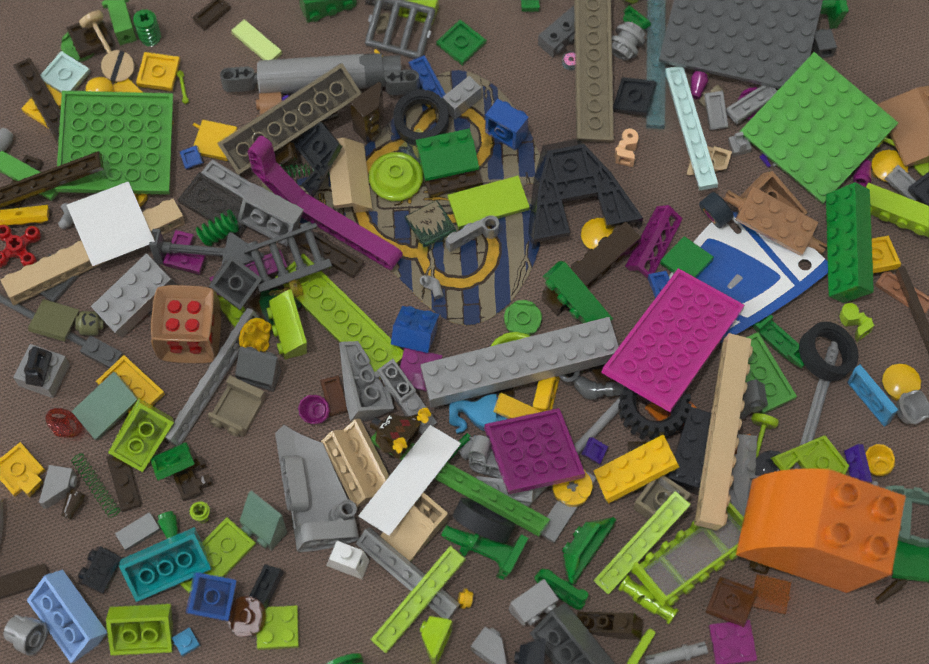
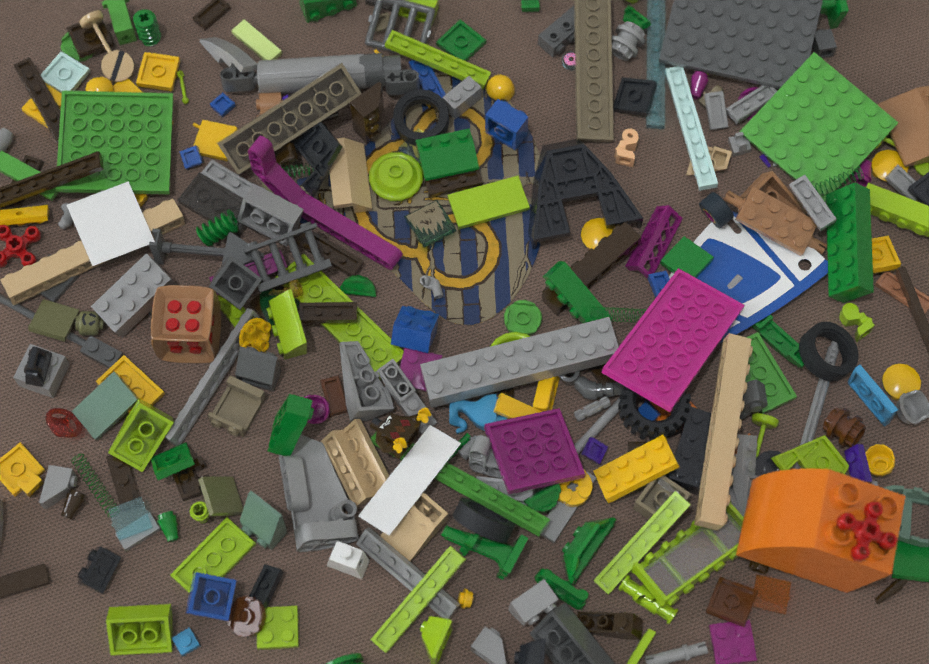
(25, 634): light grey piece -> none
(66, 615): light blue slope -> none
(130, 518): none -> clear light blue piece
(164, 564): teal slope -> none
(183, 261): magenta plate -> none
(221, 496): none -> olive tile
(222, 105): none -> blue tile
(229, 53): none -> light grey slope
(289, 424): none -> green wedge
(328, 312): none -> dark brown plate
(358, 286): none -> green plate
(436, 58): none -> lime plate
(472, 231): light grey plate -> none
(500, 87): none -> yellow hair
(544, 499): none -> green plate
(592, 408): none -> light grey axle
(616, 314): none -> green piece
(648, 411): none -> blue tile
(812, 202): none -> light grey plate
(847, 429): none -> reddish brown piece
(858, 167): none -> green piece
(872, 511): none -> red gear

